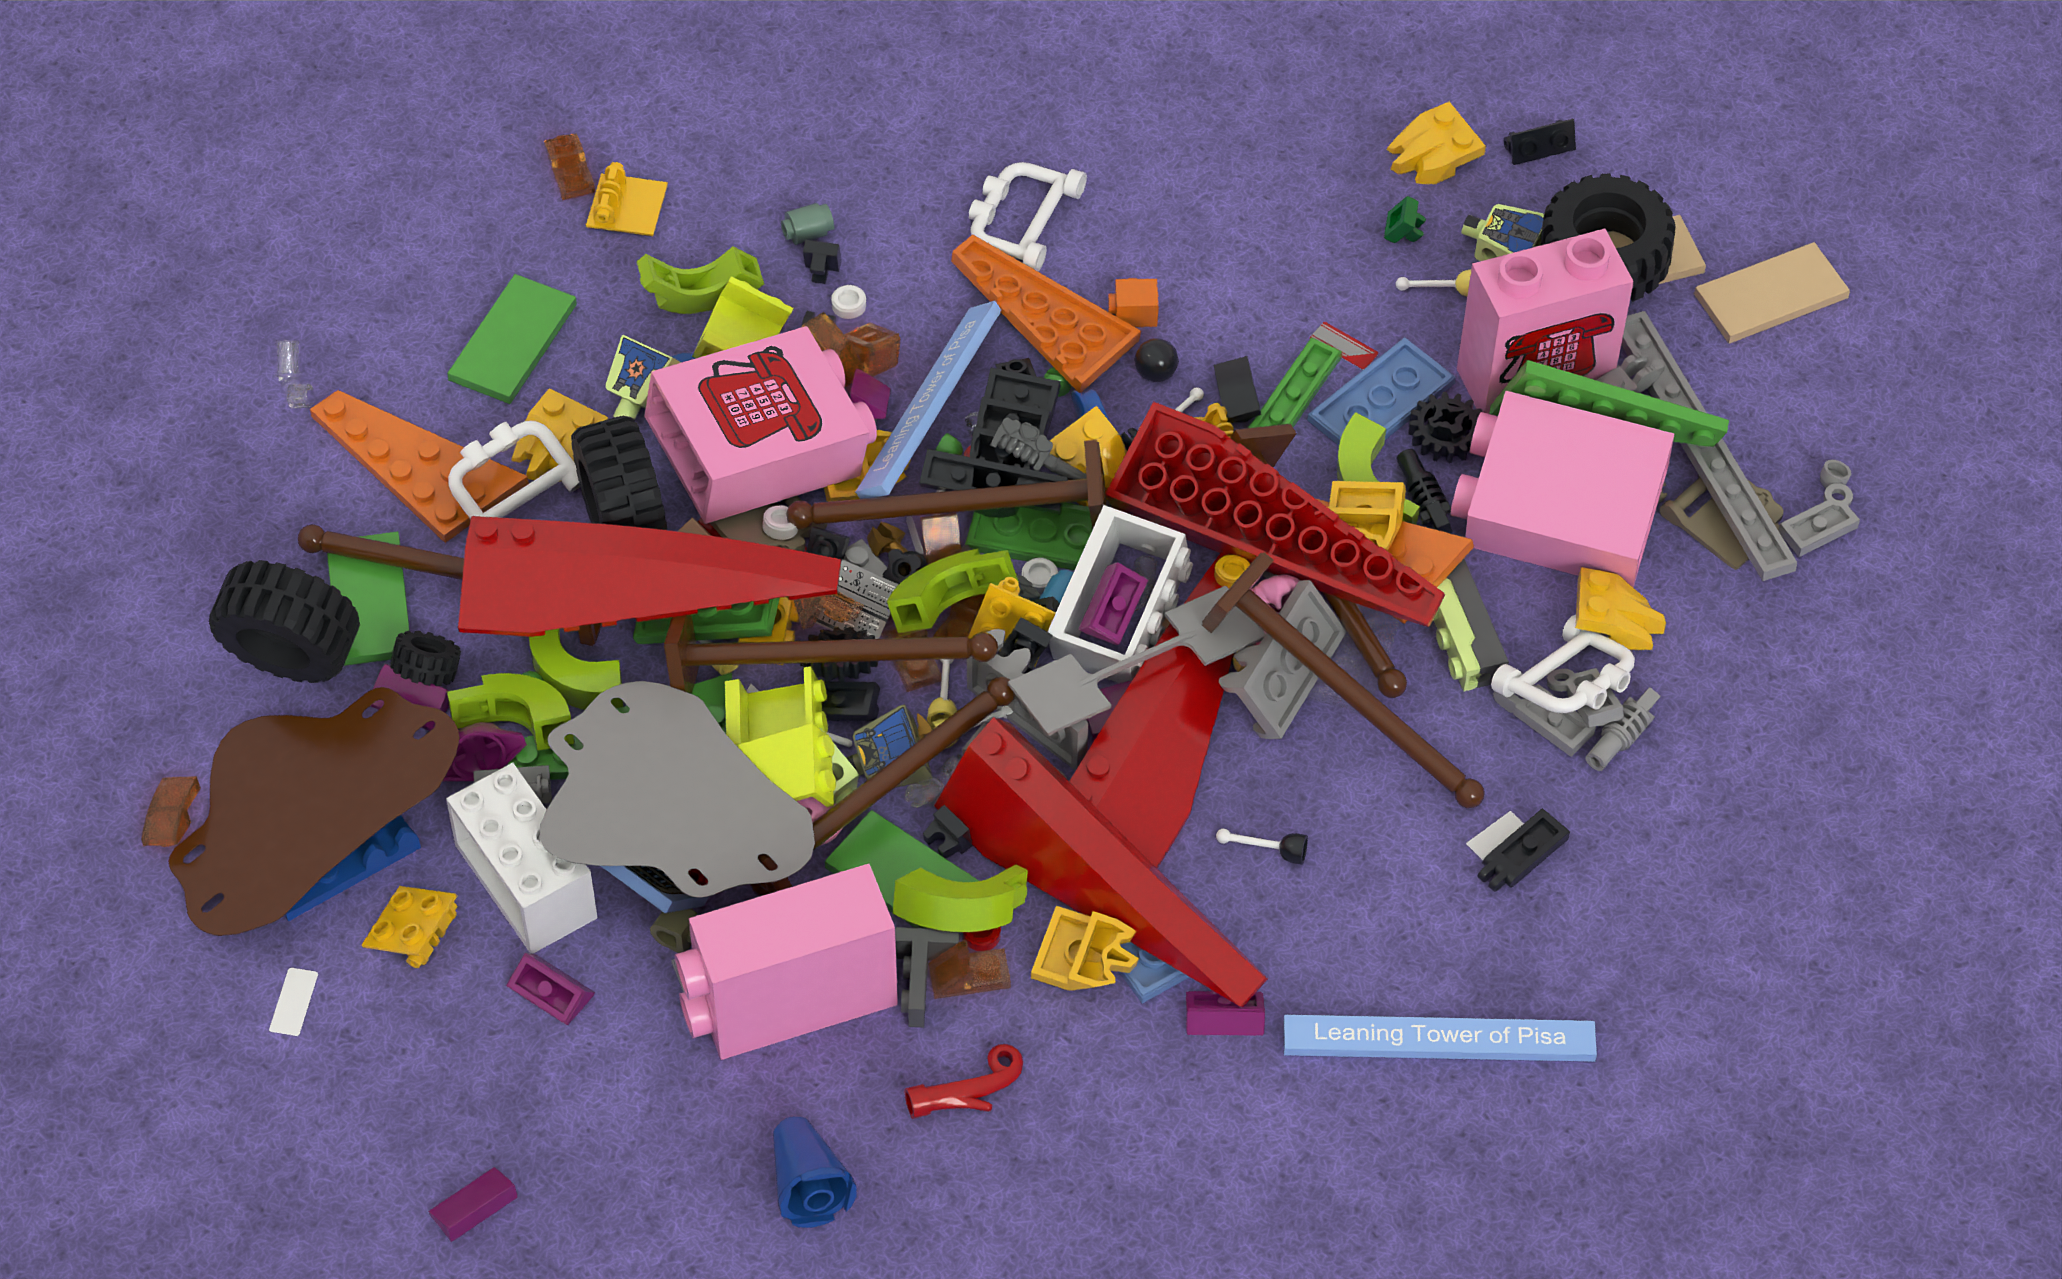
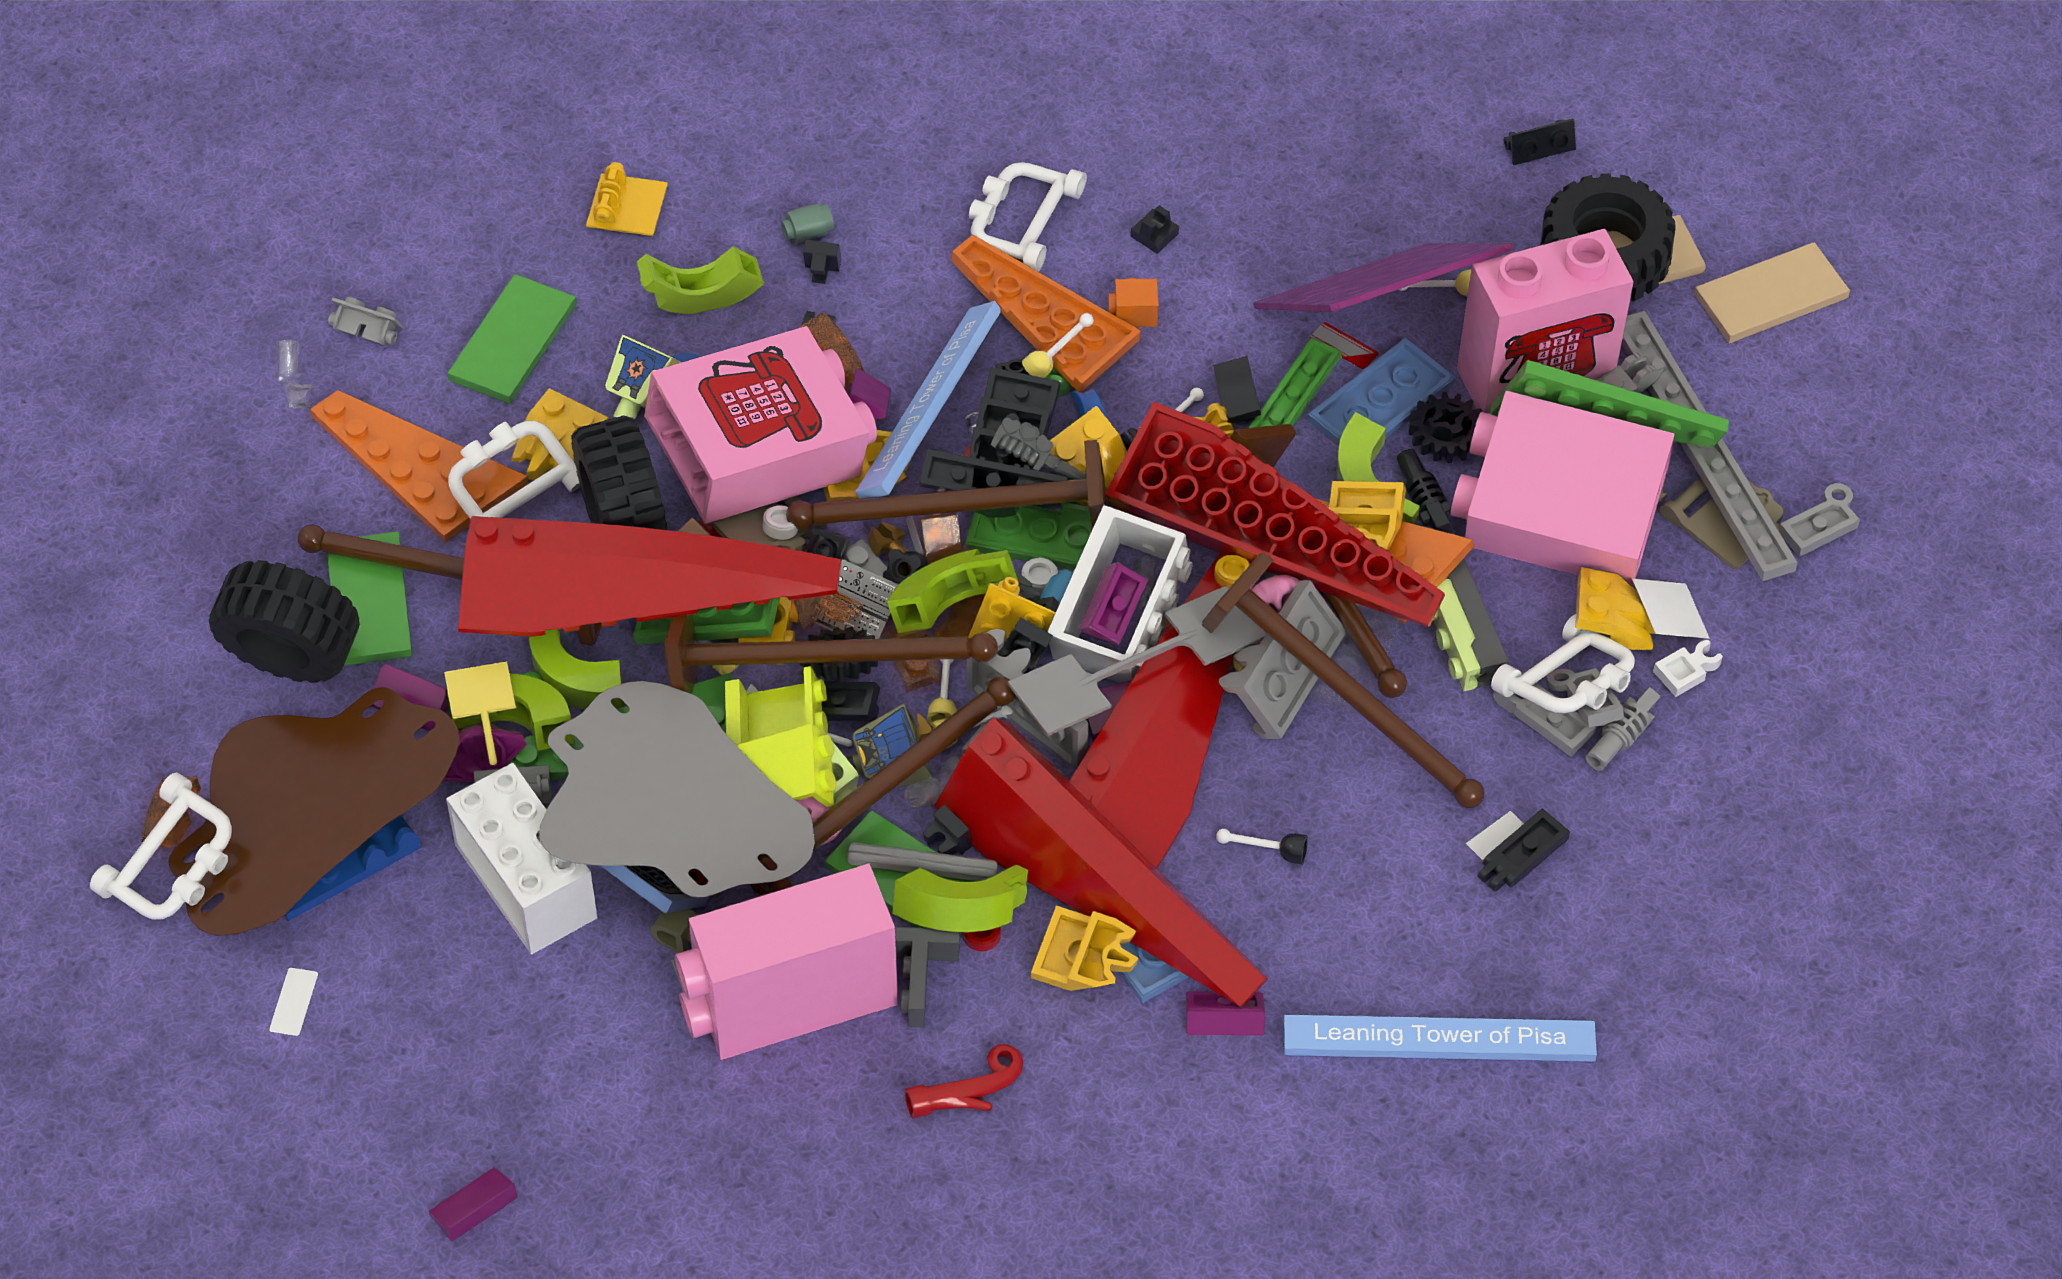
(210, 857): none -> white bar
(378, 323): none -> light grey hinge
(413, 923): yellow hinge -> none
(425, 658): black tyre -> none
(480, 692): none -> light yellow piece
(549, 988): magenta slope -> none
(569, 166): clear orange slope -> none
(741, 318): neon yellow panel -> none
(809, 1175): blue cone -> none
(848, 302): white tile -> none
(876, 347): clear orange slope -> none
(910, 860): none -> light grey axle
(950, 445): bright green hinge -> none
(965, 973): clear orange slope -> none
(1040, 362): none -> hinge
(1155, 229): none -> black tile
(1156, 360): black piece -> none
(1382, 276): none -> magenta piece
(1404, 221): green tile -> none
(1435, 145): yellow plate -> none
(1504, 231): torso -> none
(1670, 608): none -> white sticker
(1685, 670): none -> white plate
(1834, 472): light grey hinge -> none

